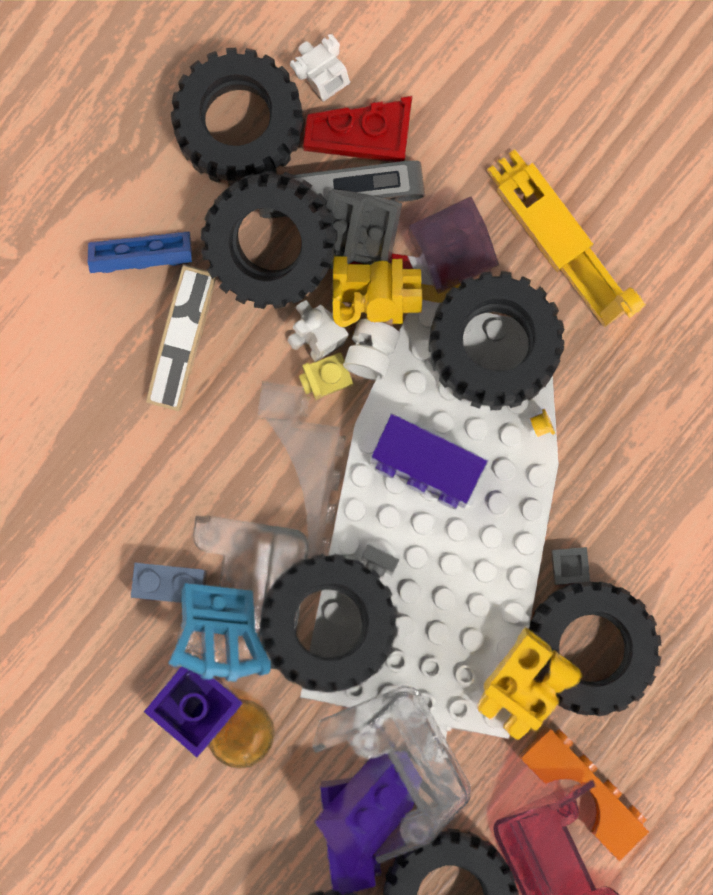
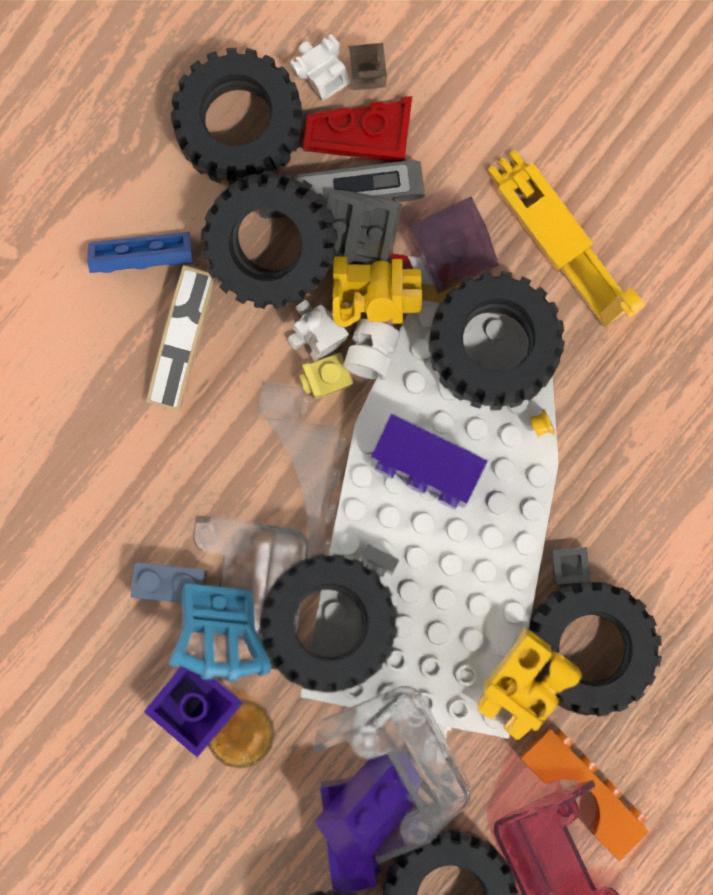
(367, 66): none -> clear smoke brick

